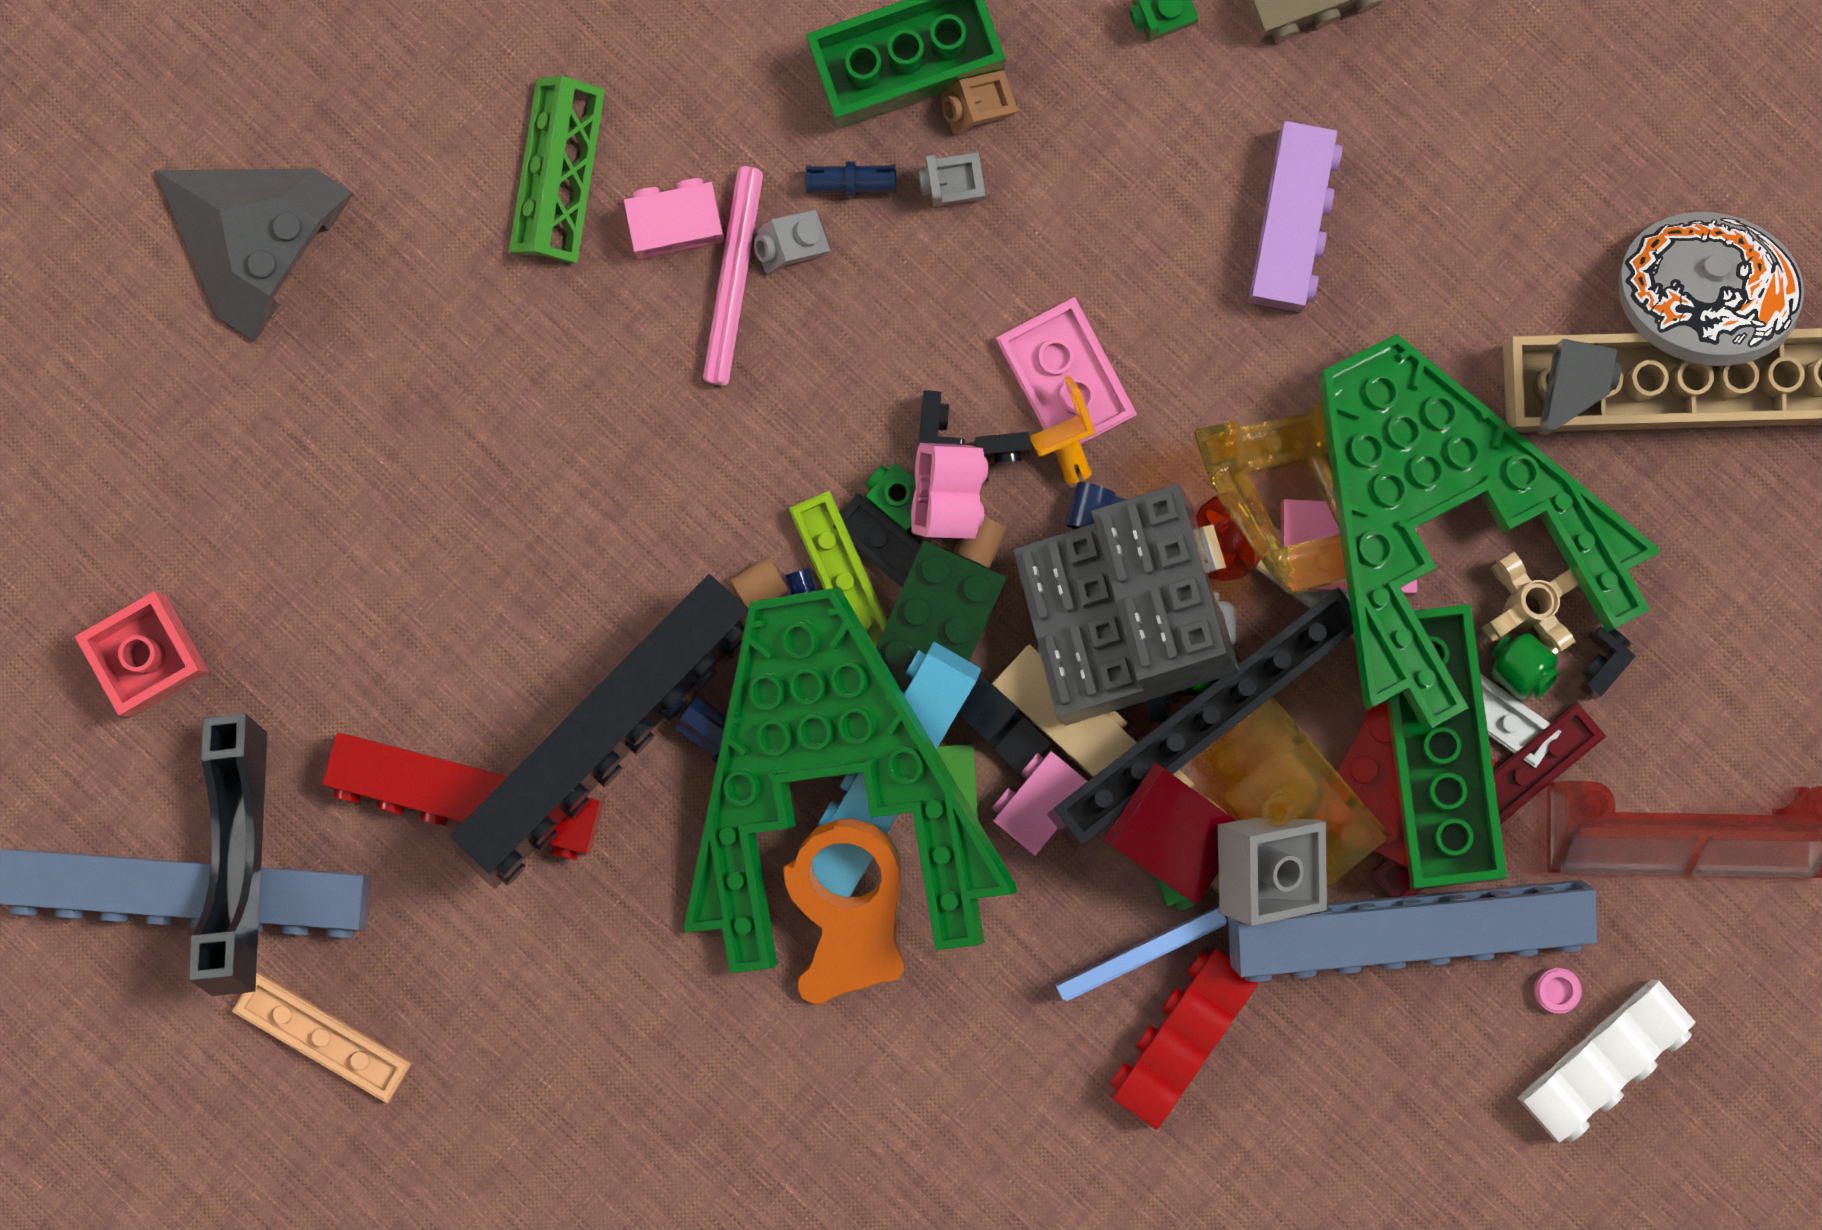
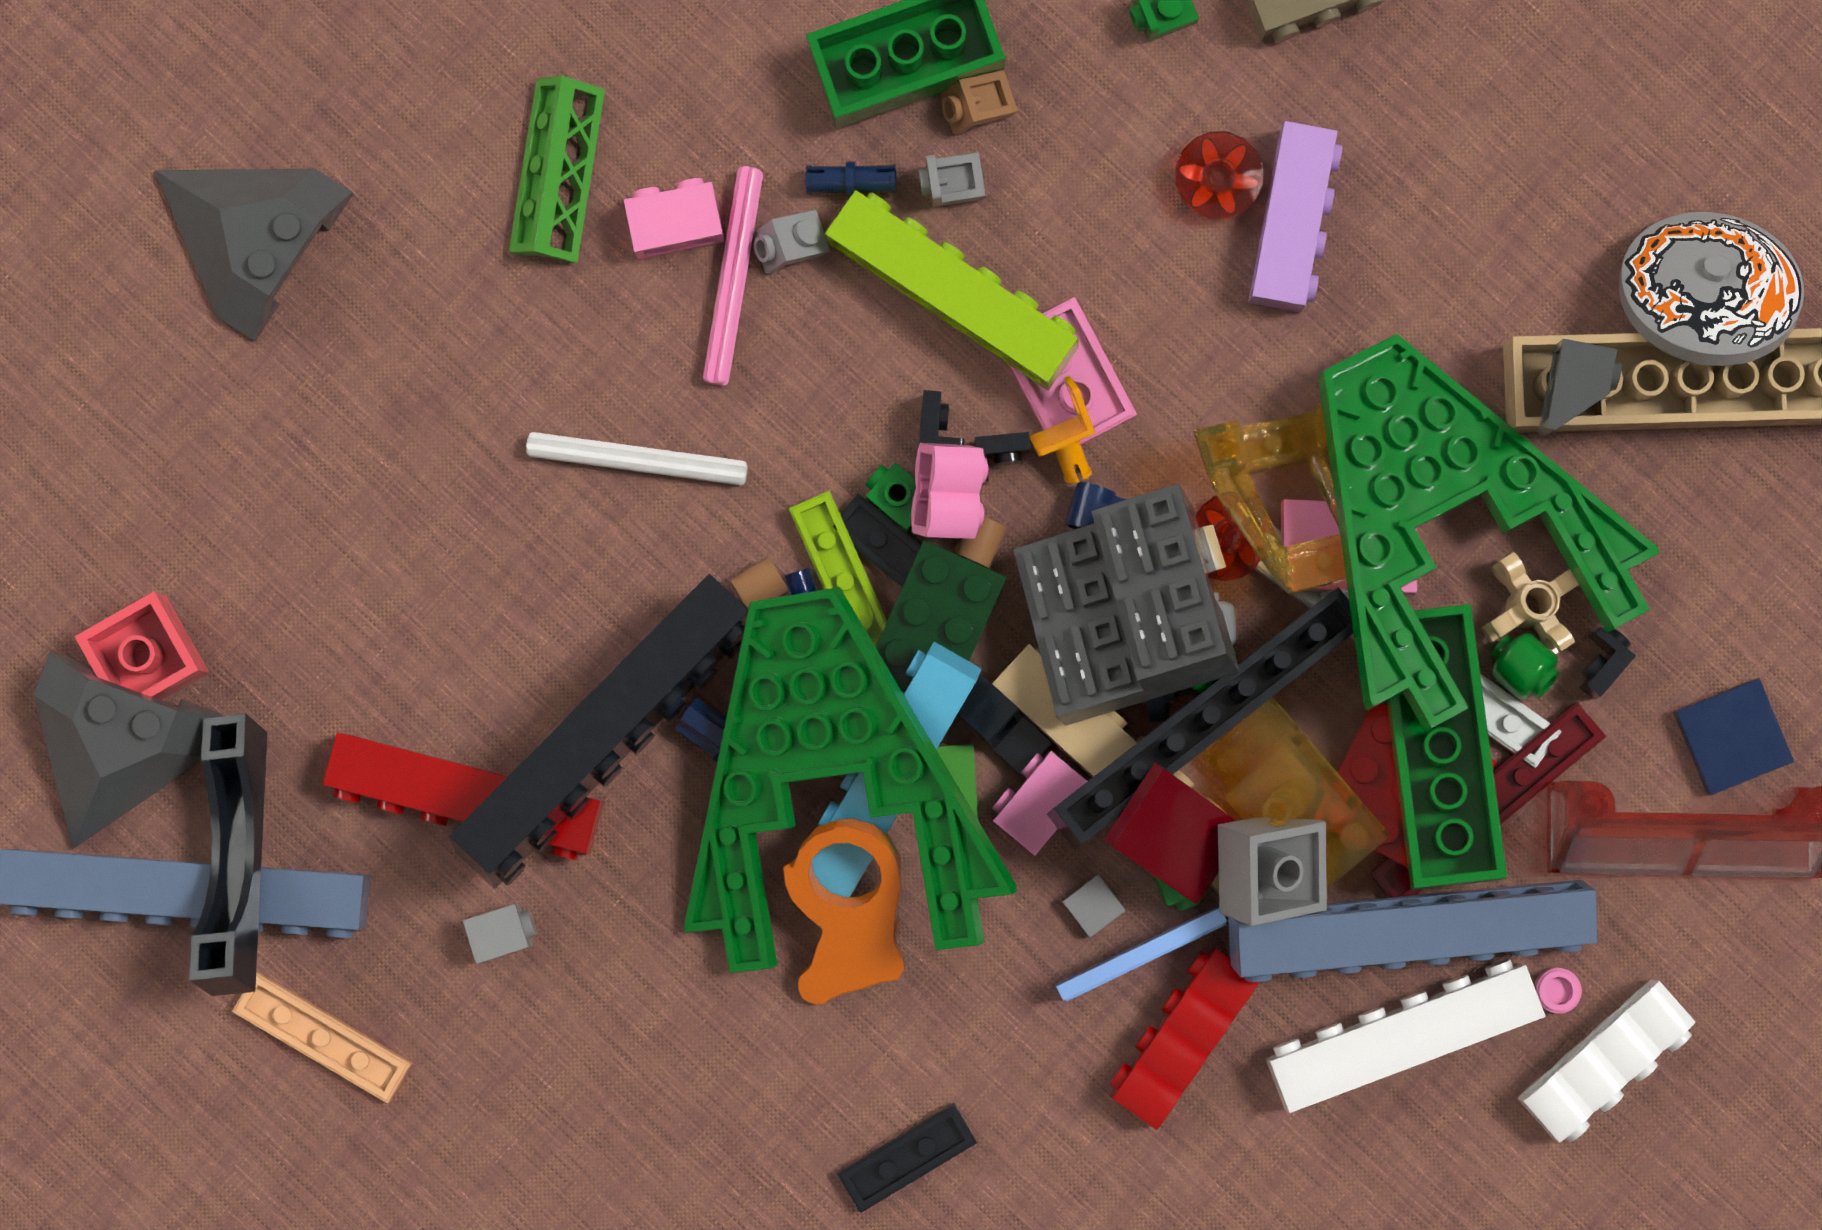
(110, 743): none -> dark grey wedge
(500, 932): none -> light grey brick
(636, 458): none -> white axle
(907, 1157): none -> black tile
(953, 289): none -> lime brick
(1093, 905): none -> light grey tile
(1228, 155): none -> clear red dish
(1404, 1036): none -> white brick
(1733, 736): none -> dark blue tile

